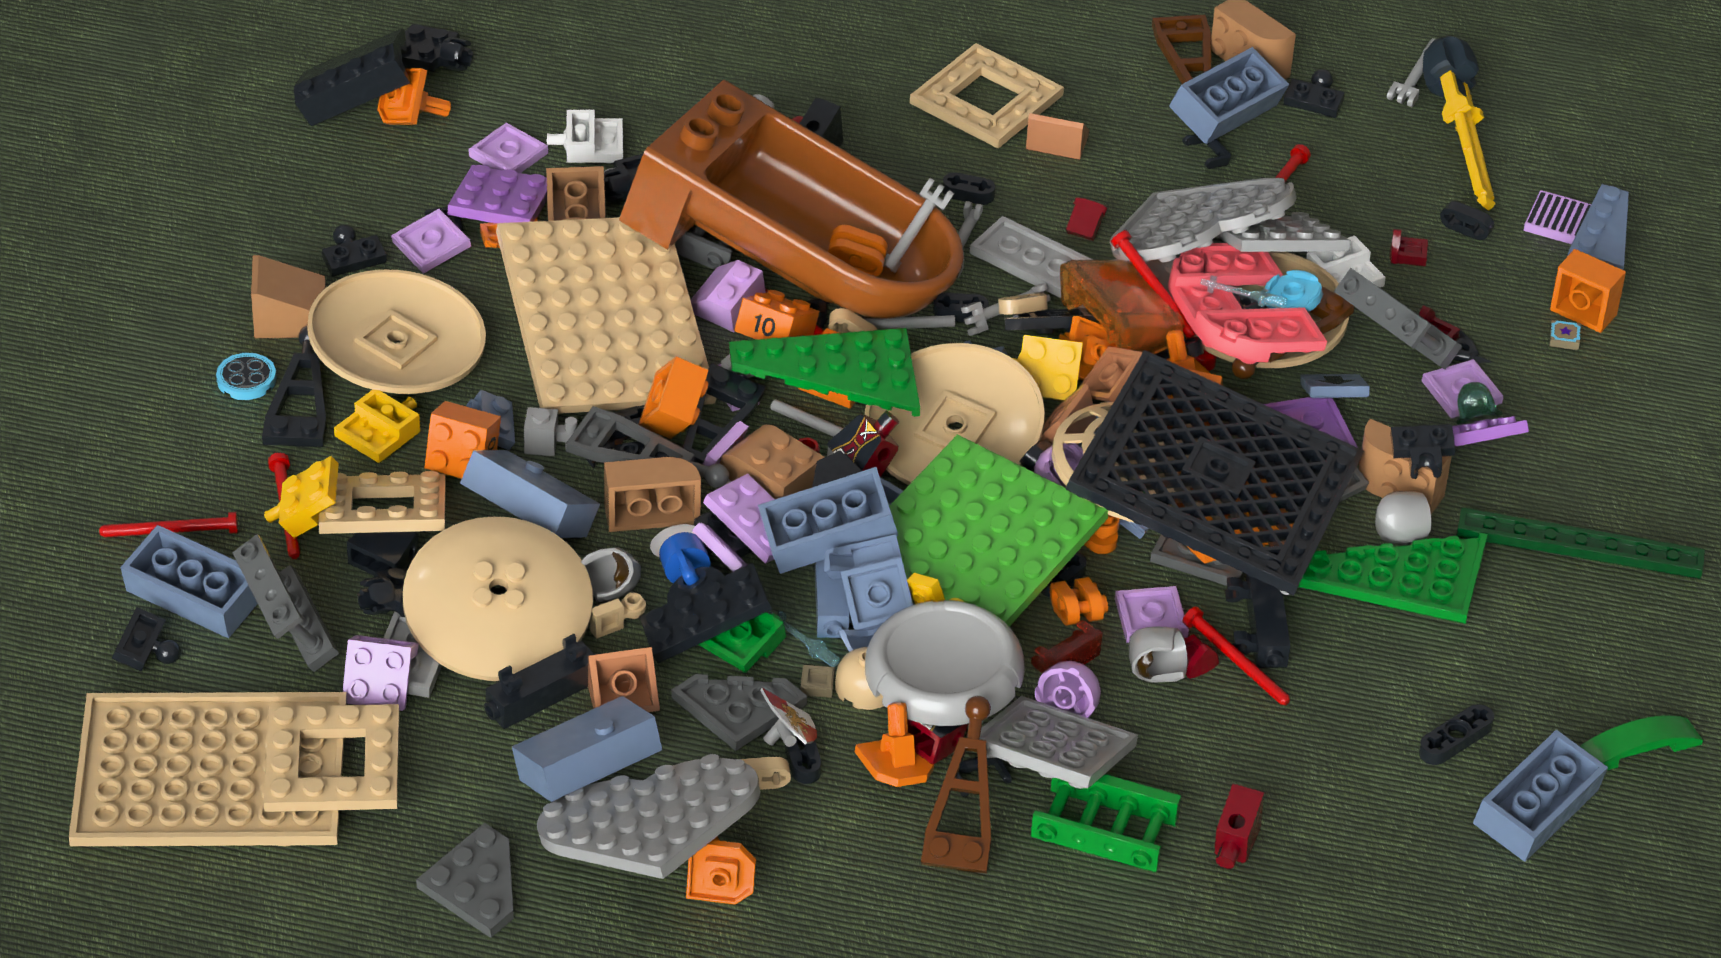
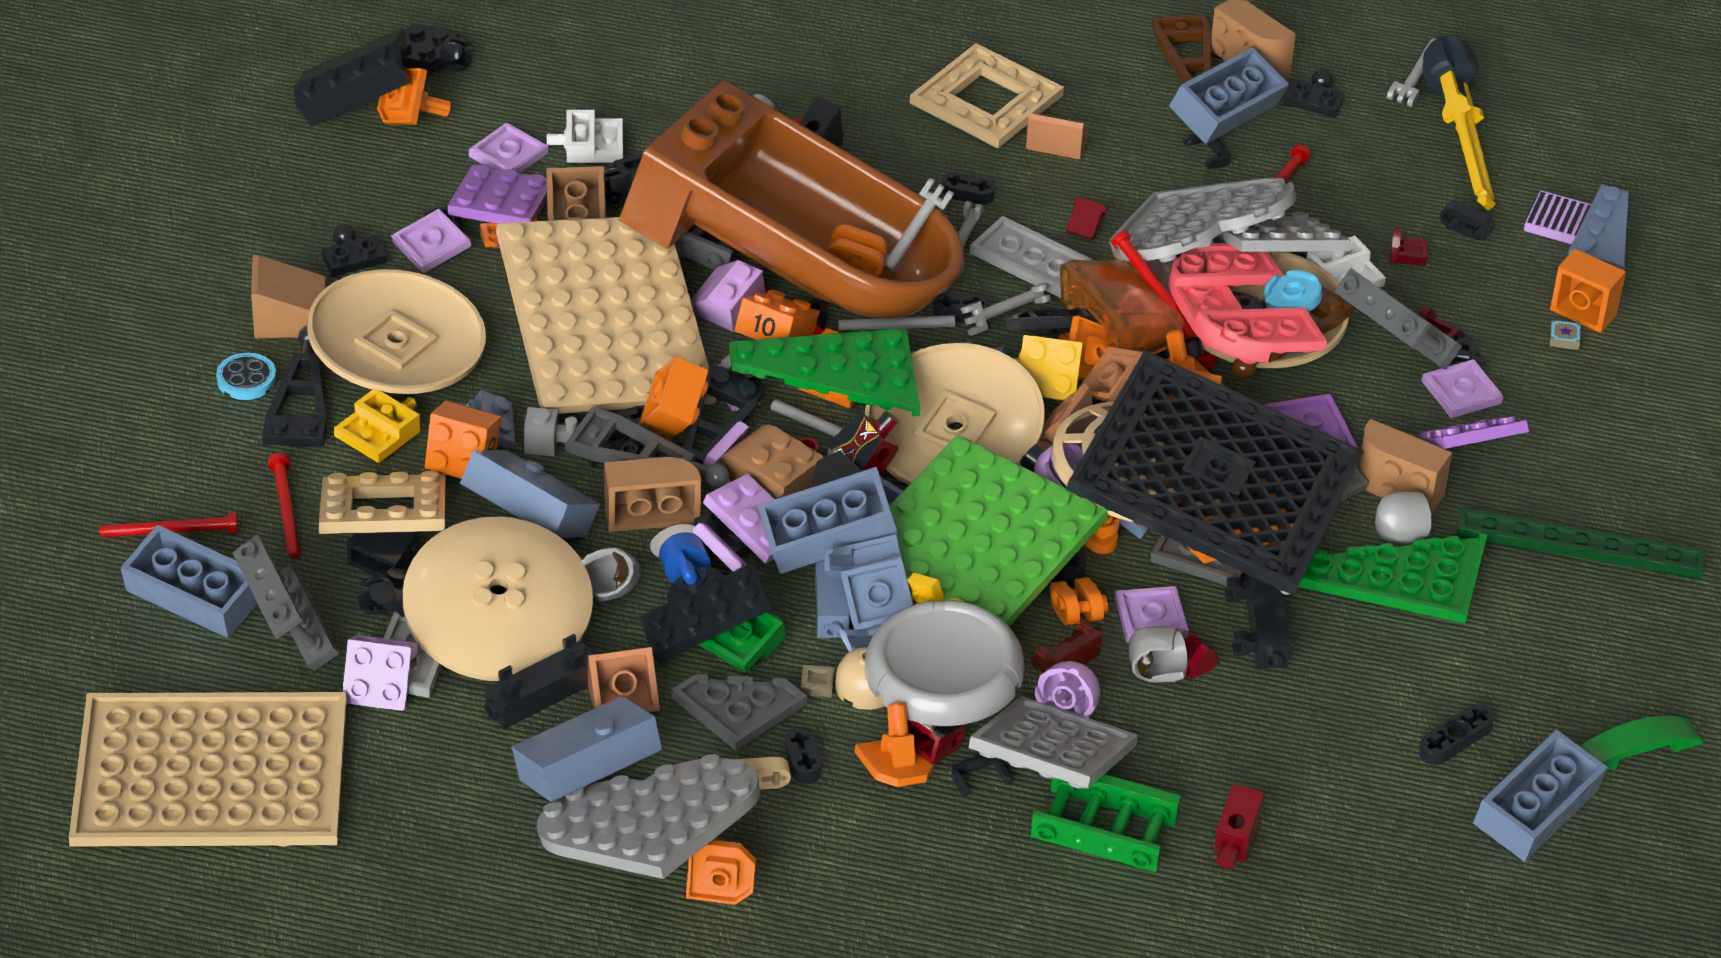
(141, 639): black plate -> none
(305, 497): yellow plate -> none
(372, 791): tan plate -> none
(474, 880): dark grey plate -> none
(610, 616): tan plate -> none
(791, 722): shield -> none
(816, 648): clear light blue piece -> none
(846, 321): tan beam -> none
(957, 850): reddish brown plate -> none
(1022, 303): tan beam -> none
(1195, 619): red bar -> none
(1261, 297): clear light blue piece -> none
(1334, 385): sand blue tile -> none
(1423, 446): black plate -> none
(1474, 401): clear green piece -> none

